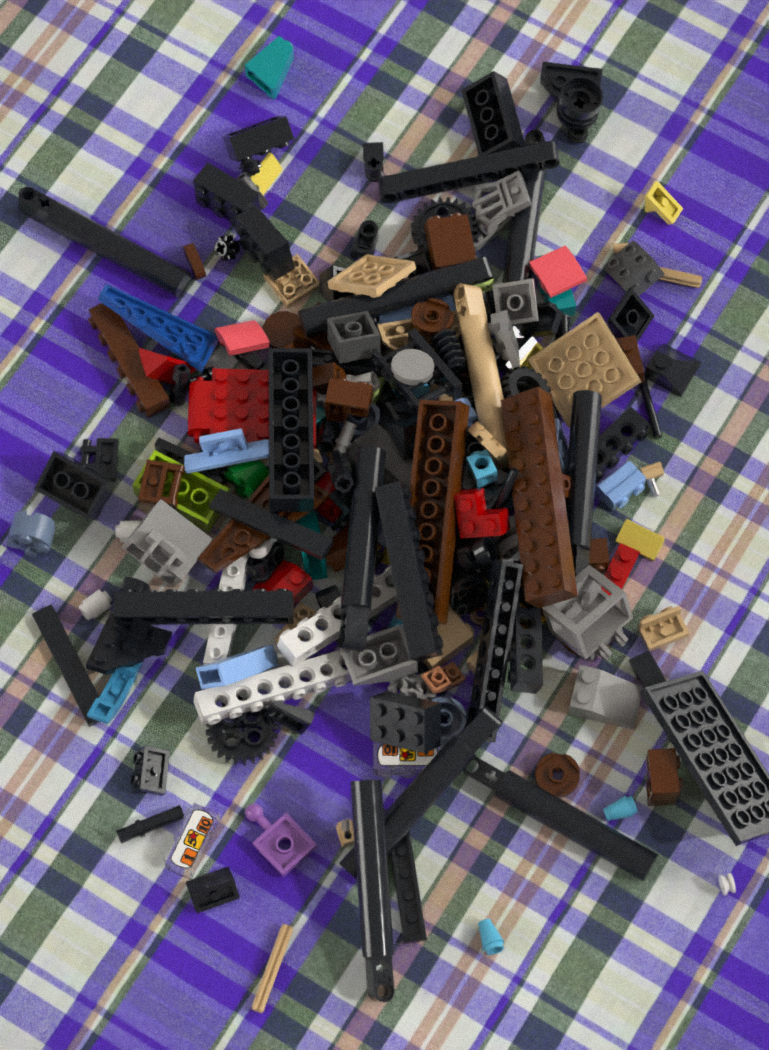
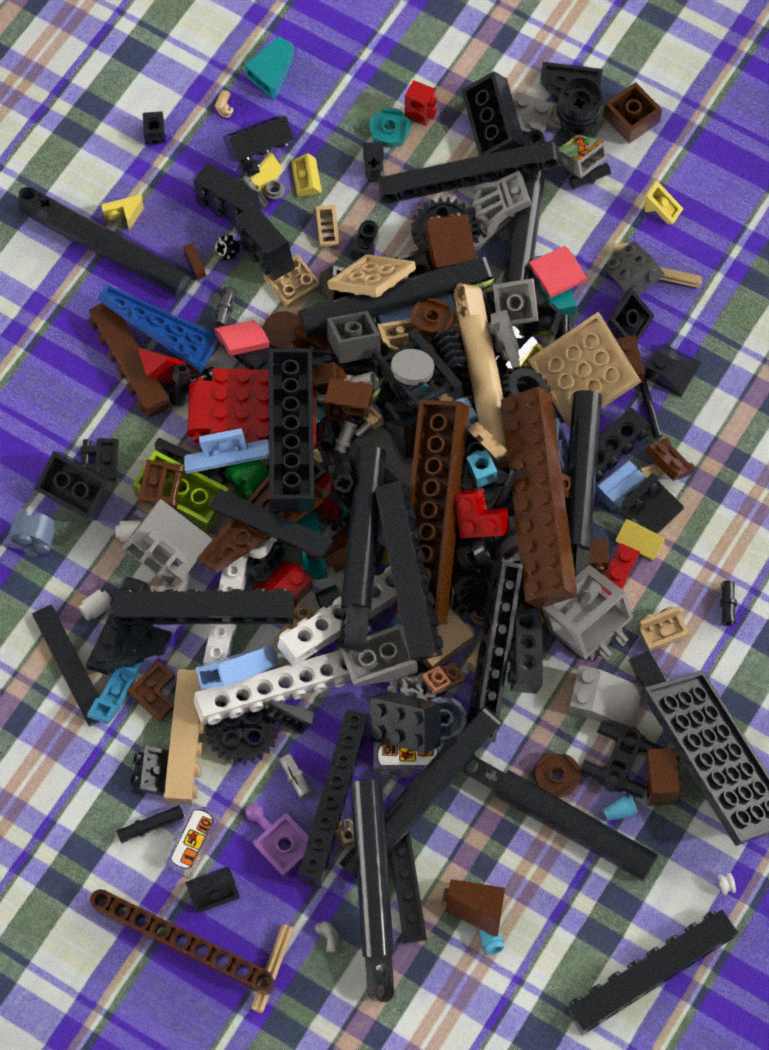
(128, 208): none -> light yellow slope
(148, 691): none -> reddish brown plate
(151, 121): none -> black brick
(184, 742): none -> tan brick
(192, 946): none -> reddish brown beam
(222, 106): none -> tan arm
(224, 306): none -> dark grey pin
(274, 185): none -> light grey plate
(295, 776): none -> light grey pin
(306, 175): none -> light yellow slope
(326, 210): none -> tan slope
(330, 933): none -> light grey arm
(333, 799): none -> black brick
(373, 421): none -> piece
(390, 137): none -> teal plate
(420, 103): none -> red brick
(475, 904): none -> reddish brown slope
(534, 114): none -> light grey plate
(581, 154): none -> light grey torso
(595, 174): none -> black pin
(620, 759): none -> black piece
(632, 112): none -> reddish brown brick
(651, 972): none -> black brick
(652, 505): none -> black bracket
(669, 459): none -> reddish brown plate
(728, 603): none -> black pin

